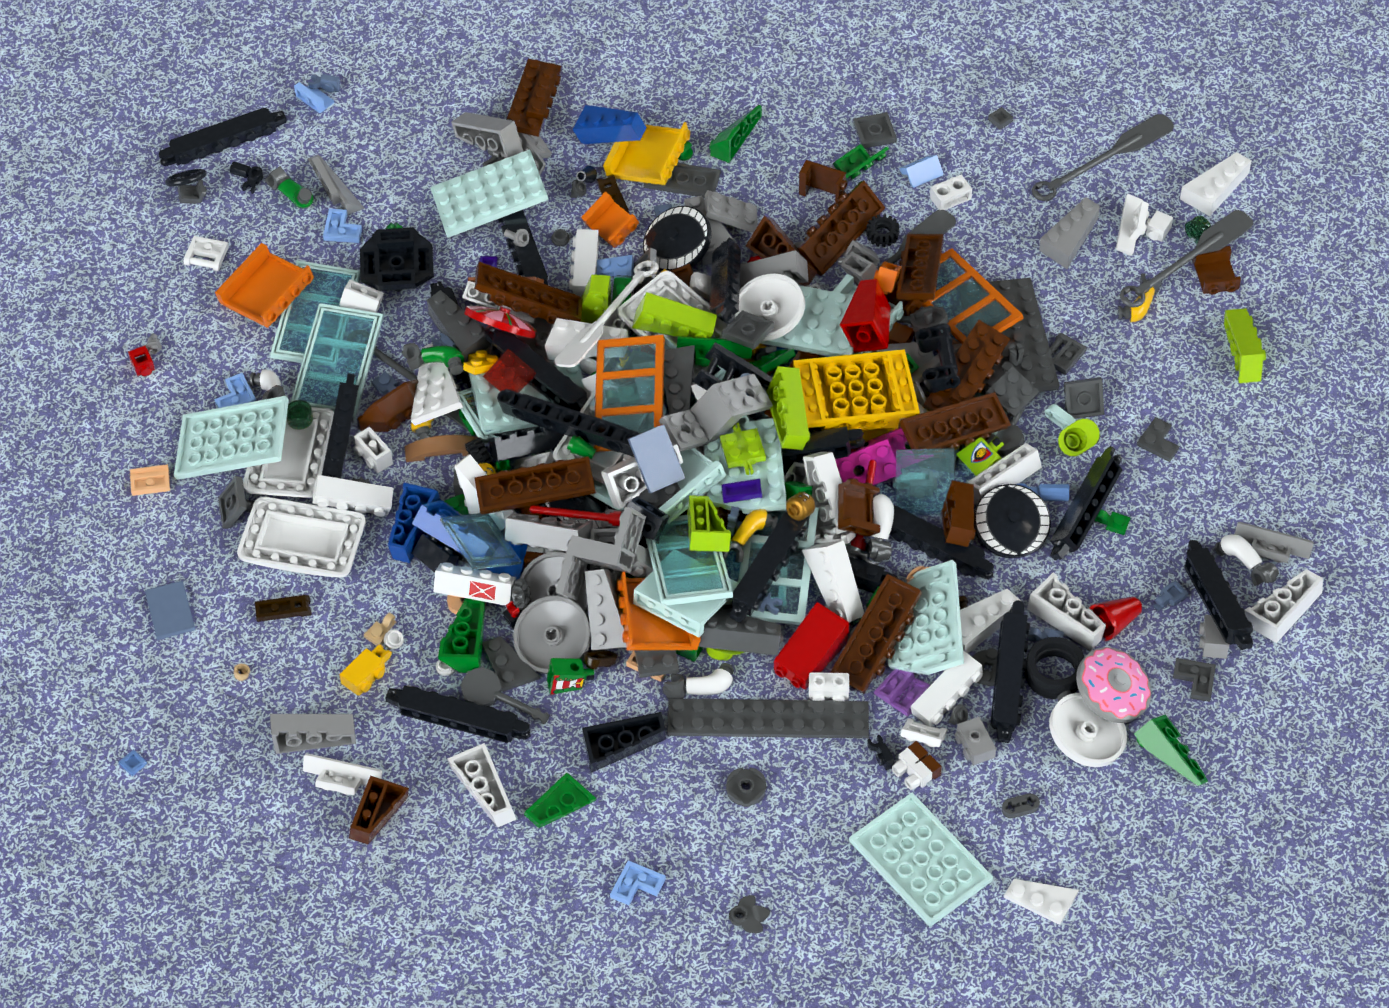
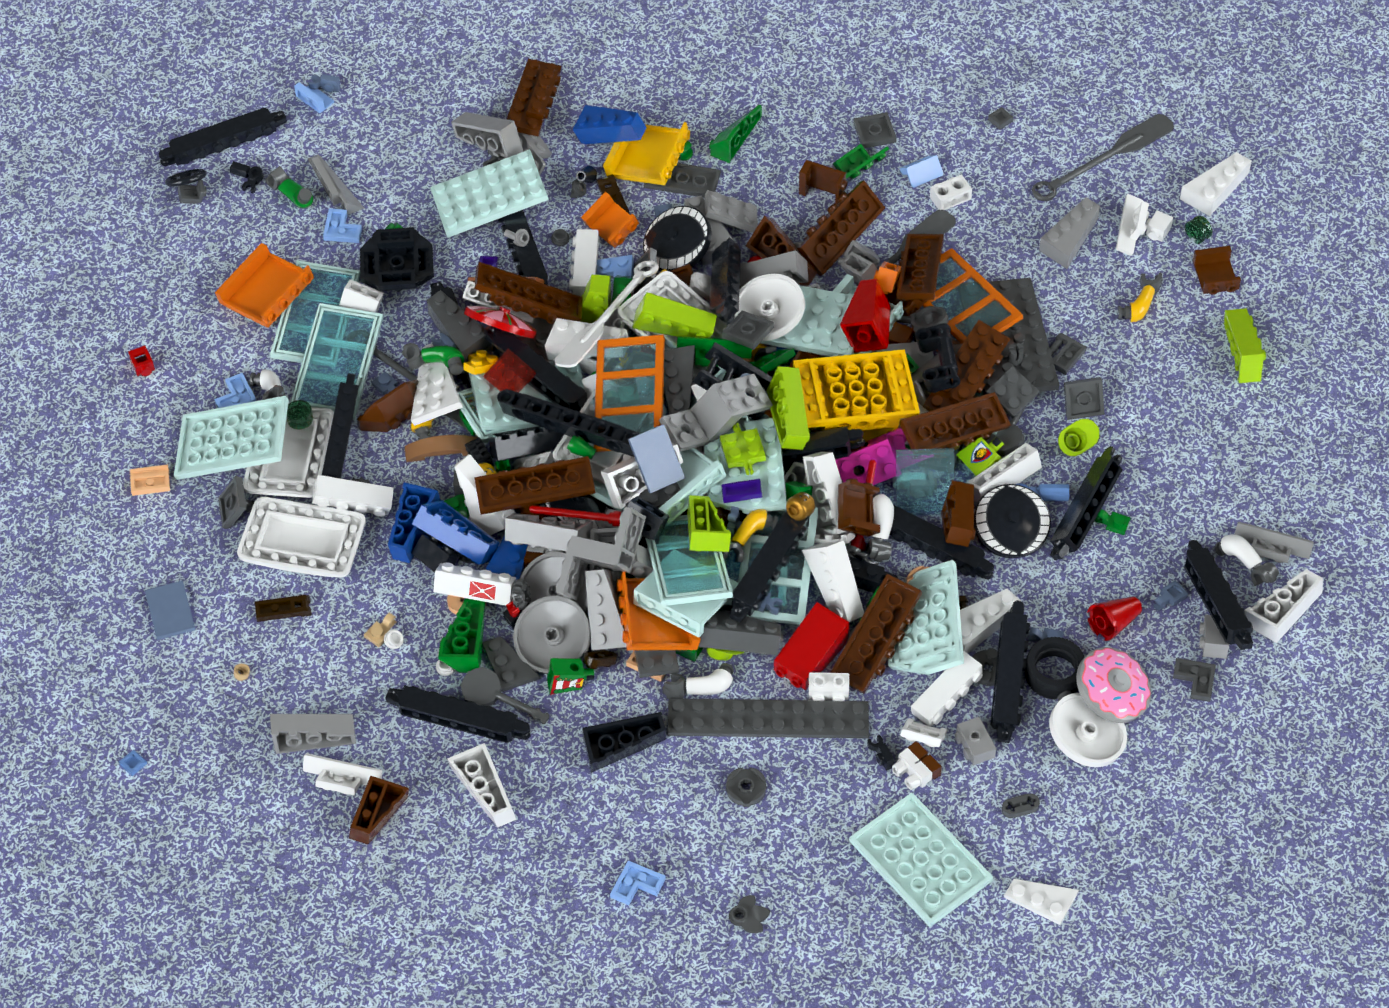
(153, 344): light grey plate -> none
(206, 248): white plate -> none
(365, 670): yellow brick -> none
(373, 450): white brick -> none
(480, 541): clear light blue piece -> none
(558, 801): green wing -> none
(882, 222): black tyre -> none
(895, 686): medium lavender slope -> none
(958, 715): dark grey plate -> none
(1059, 416): light aqua beam -> none
(1066, 613): white wedge -> none
(1154, 441): dark grey plate -> none
(1161, 740): wedge -> none
(1211, 240): dark grey piece -> none

